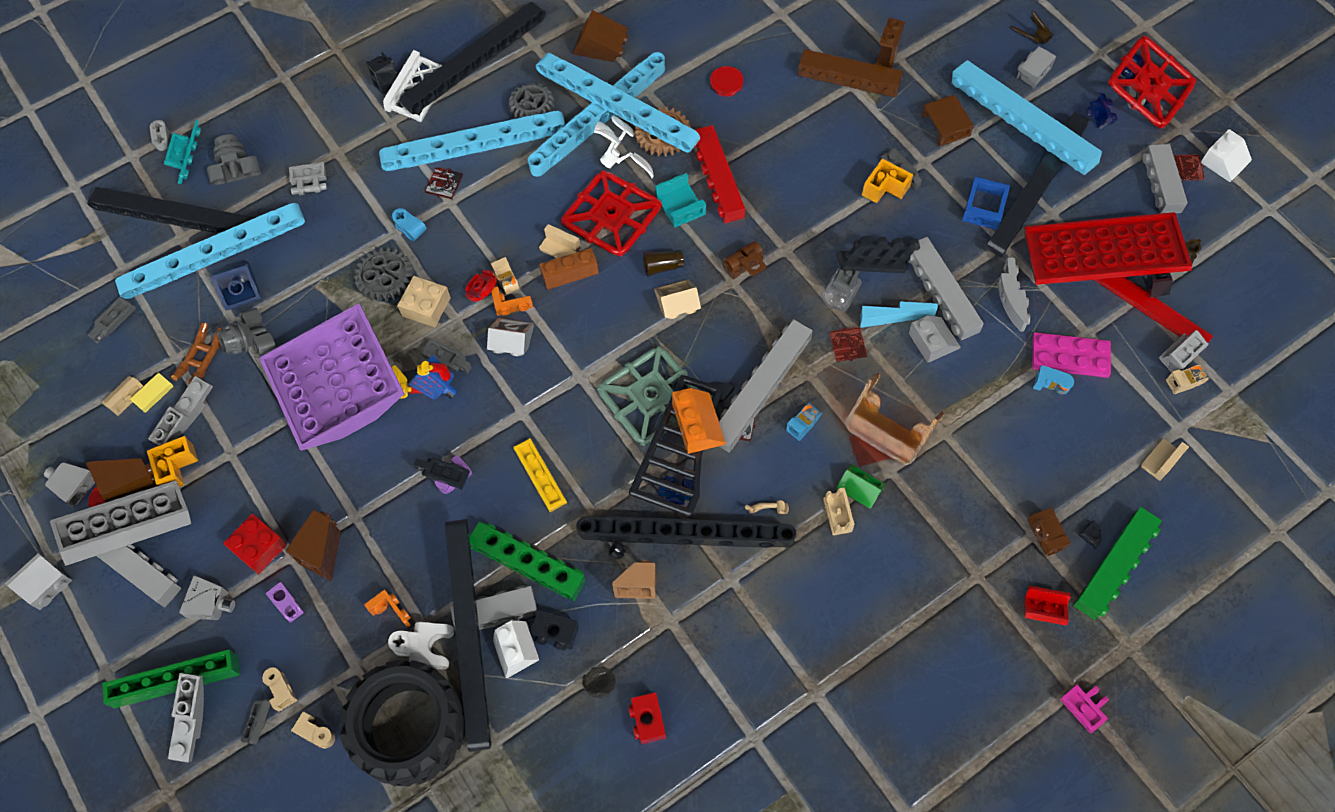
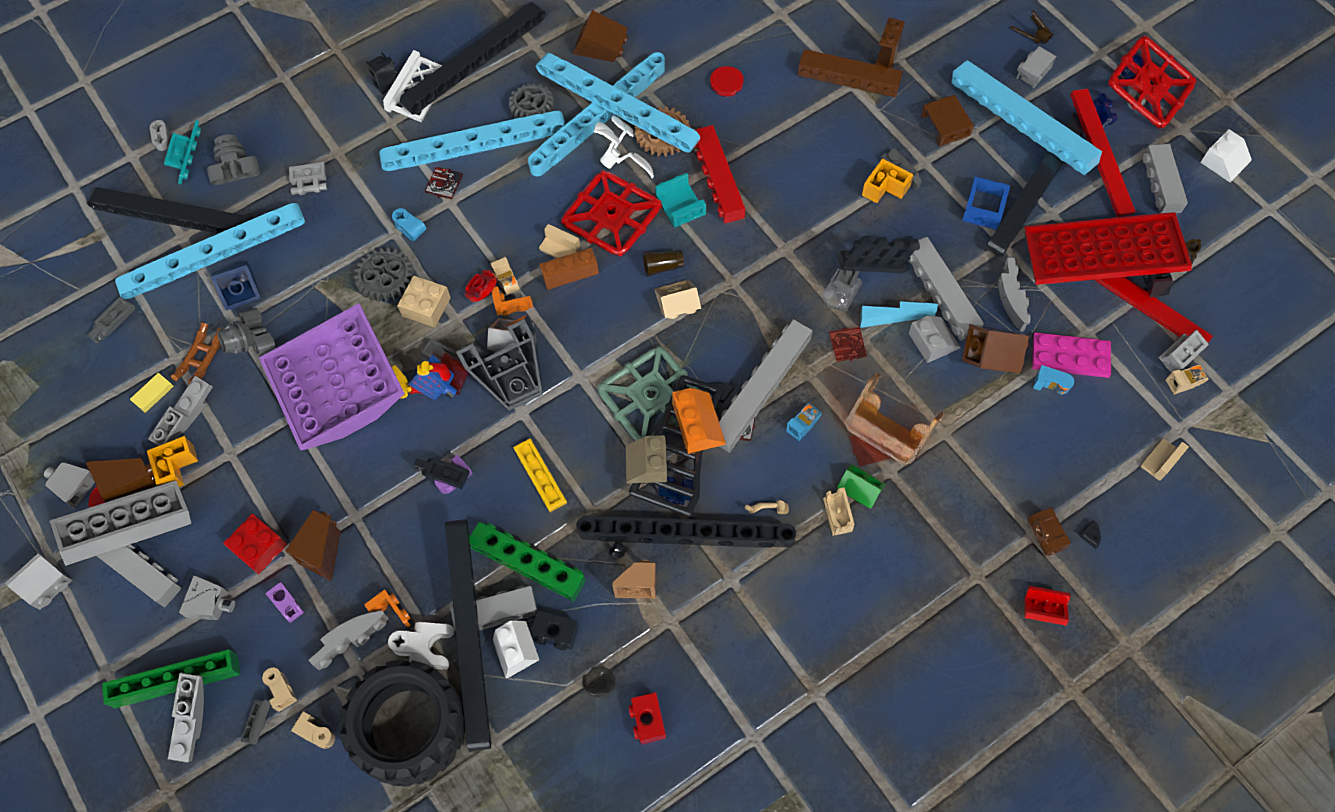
(120, 397): tan panel -> none
(355, 630): none -> light grey slope
(457, 369): none -> clear red piece
(509, 372): none -> black wedge
(646, 460): none -> dark tan slope
(744, 260): reddish brown piece -> none
(995, 348): none -> reddish brown slope
(1083, 707): dark pink hinge -> none
(1107, 165): none -> red tile
(1117, 564): green brick -> none
(1189, 167): clear red piece -> none

